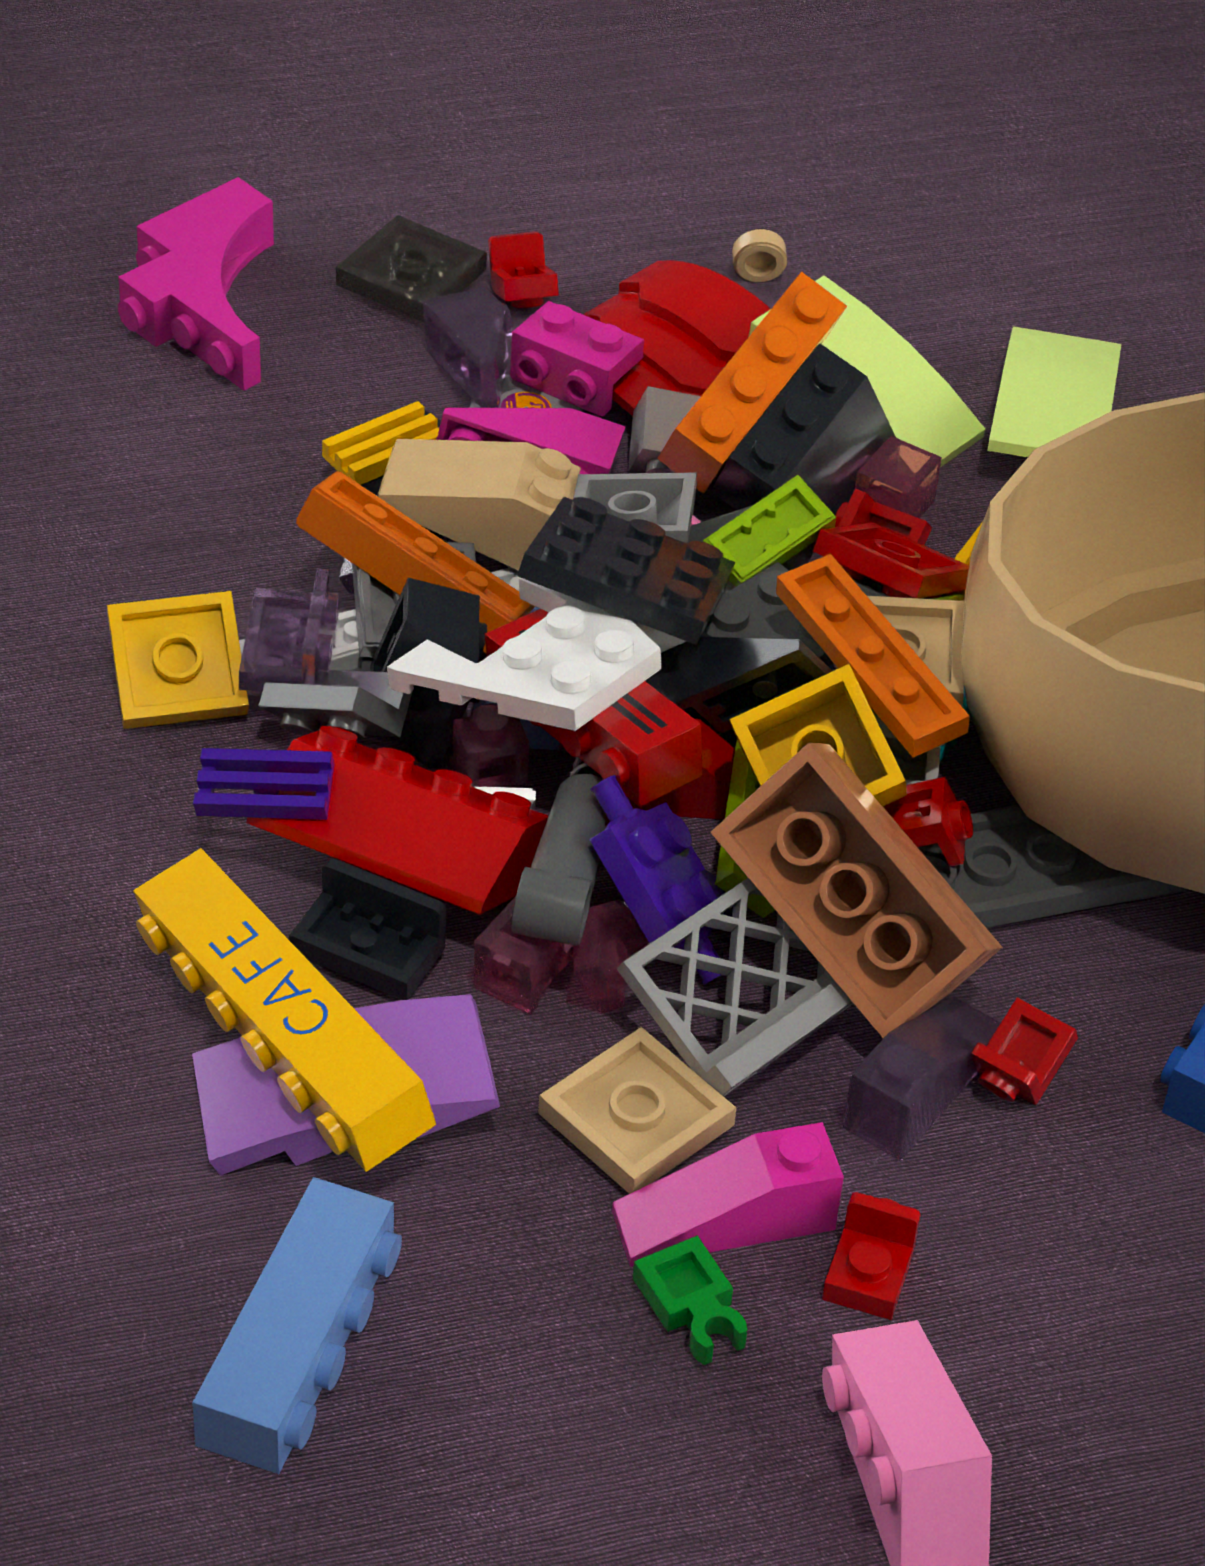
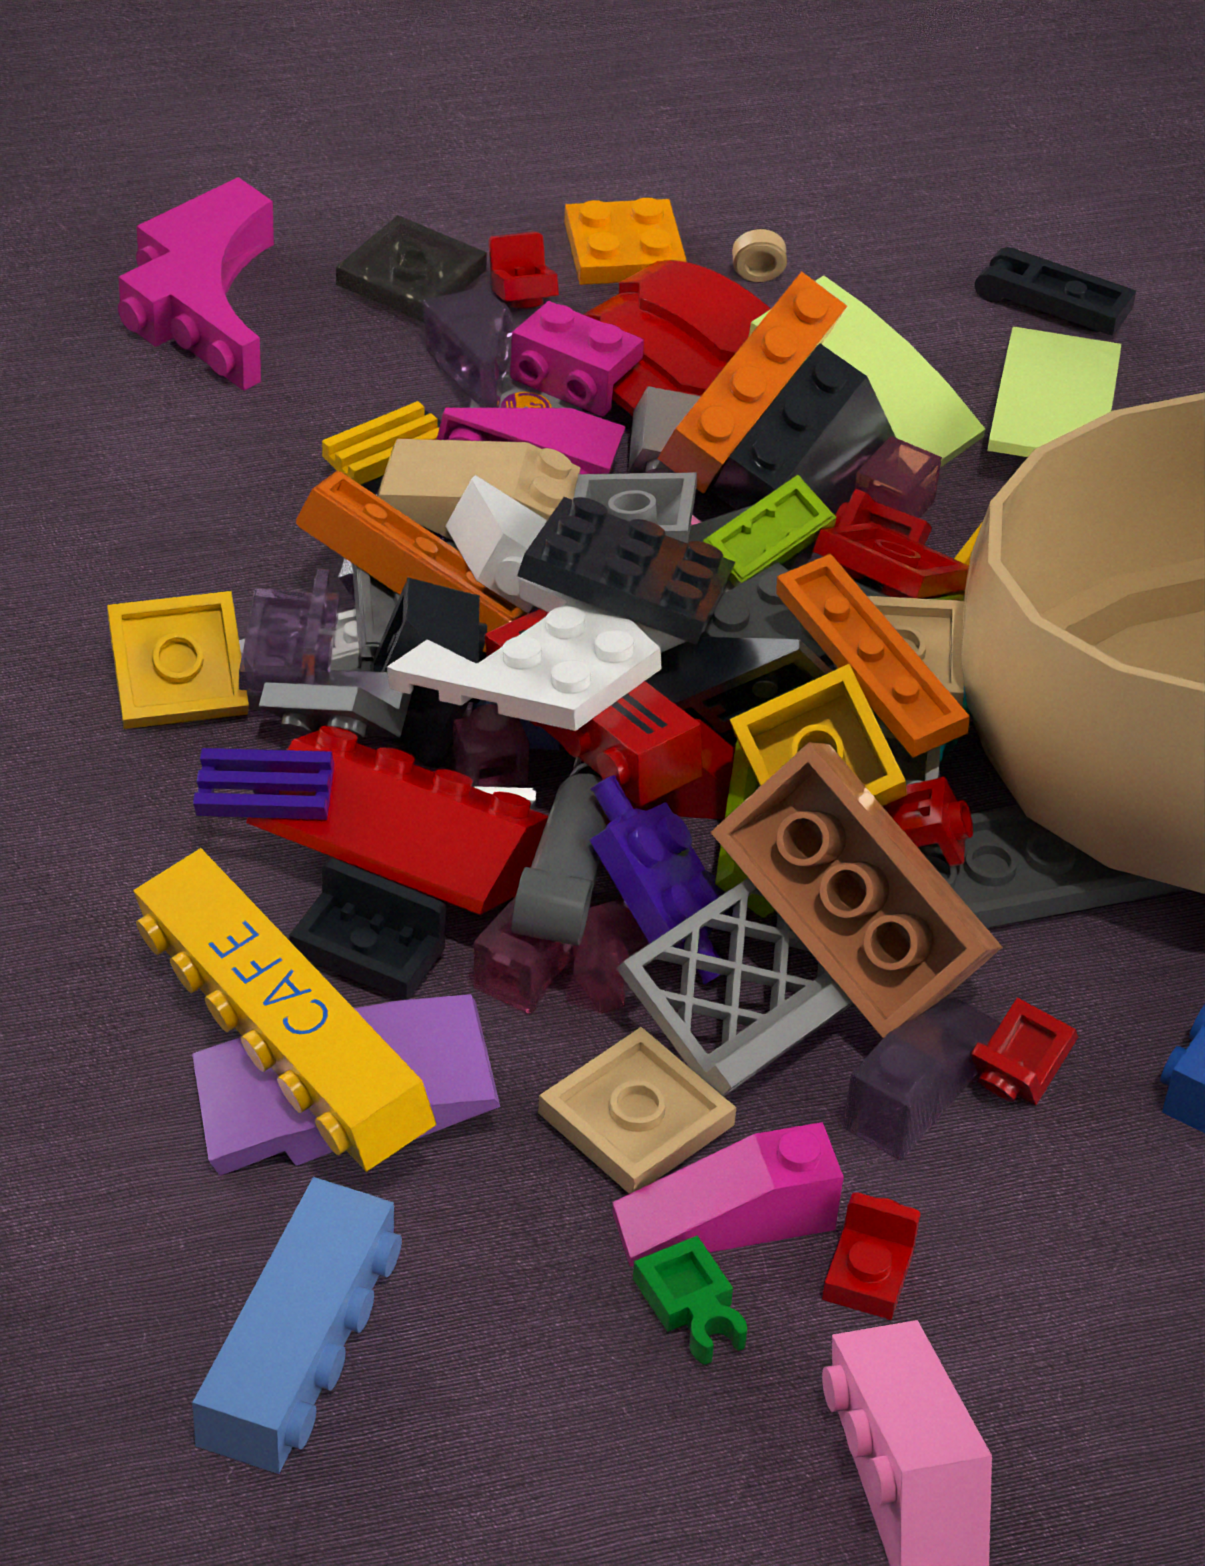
(493, 537): none -> white slope
(621, 238): none -> light orange plate
(1055, 290): none -> black plate

